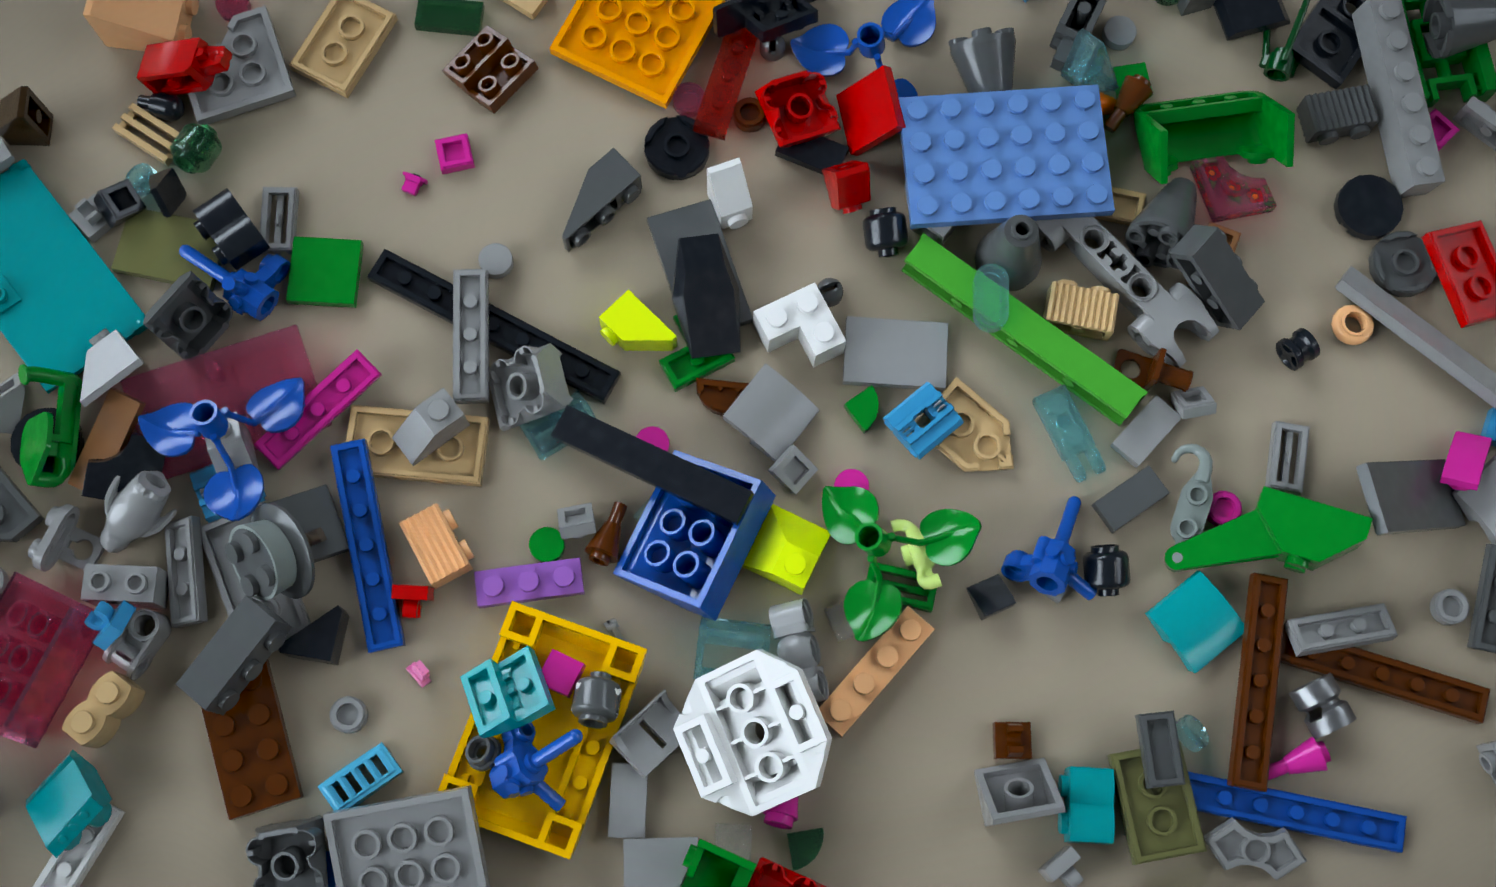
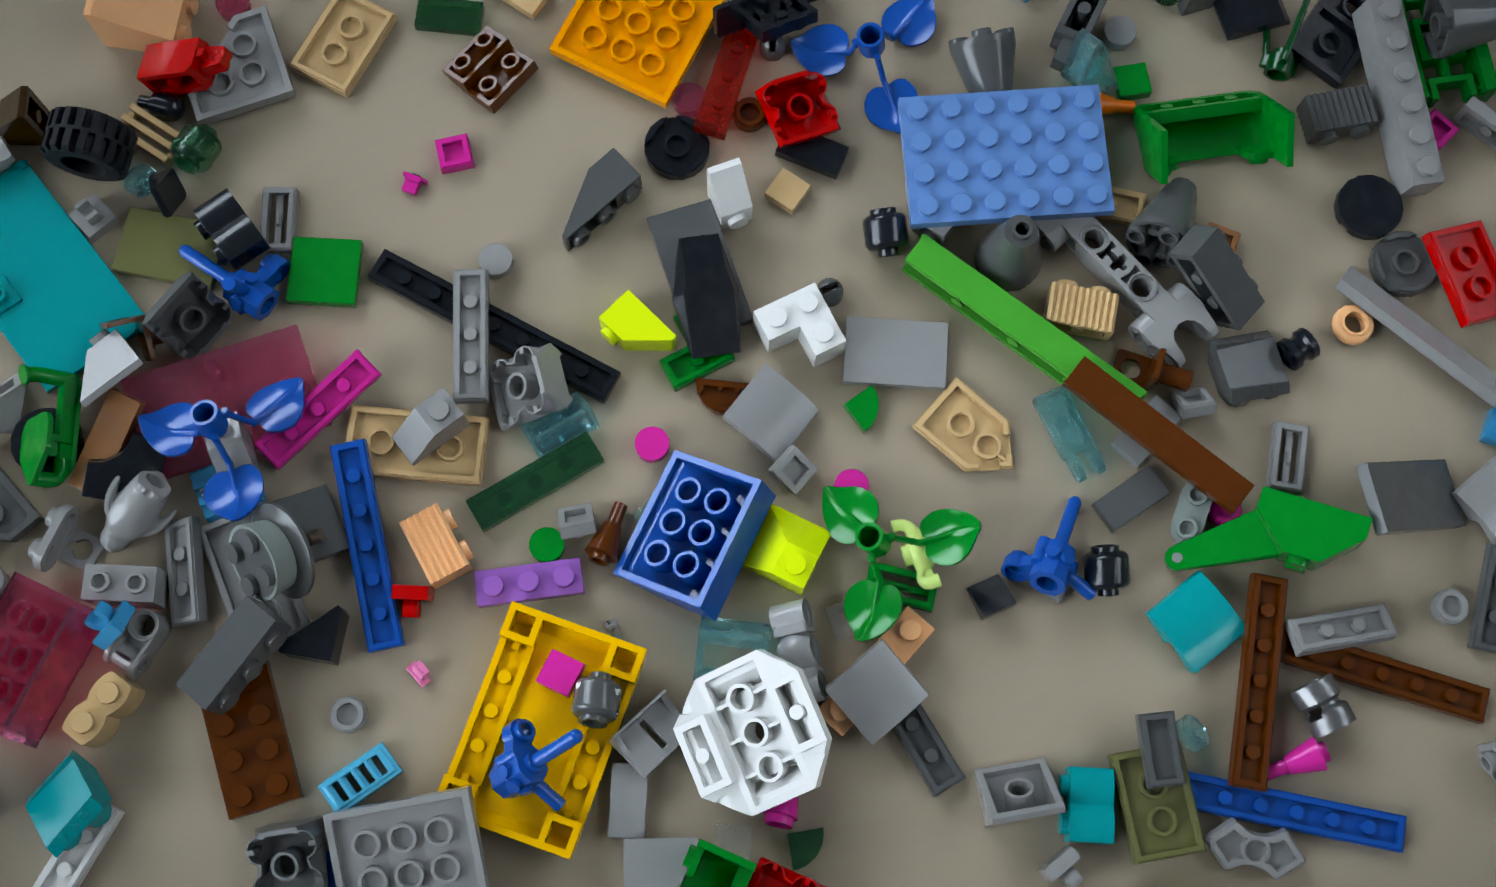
(88, 143): none -> black tyre
(119, 202): black slope -> none
(147, 338): none -> bracket
(482, 752): dark grey plate -> none
(507, 693): teal slope -> none
(535, 481): none -> clear green tile
(652, 465): black tile -> none
(787, 191): none -> tan tile
(848, 185): red slope -> none
(870, 111): red tile -> none
(877, 691): none -> light grey slope
(928, 751): none -> dark grey tile
(931, 403): dark azure piece -> none
(990, 298): clear light blue tile -> none
(1012, 740): reddish brown tile -> none
(1132, 94): reddish brown cone -> none
(1158, 435): none -> reddish brown tile
(1228, 192): clear pink tile -> none
(1247, 368): none -> dark grey slope
(1465, 461): dark pink slope -> none

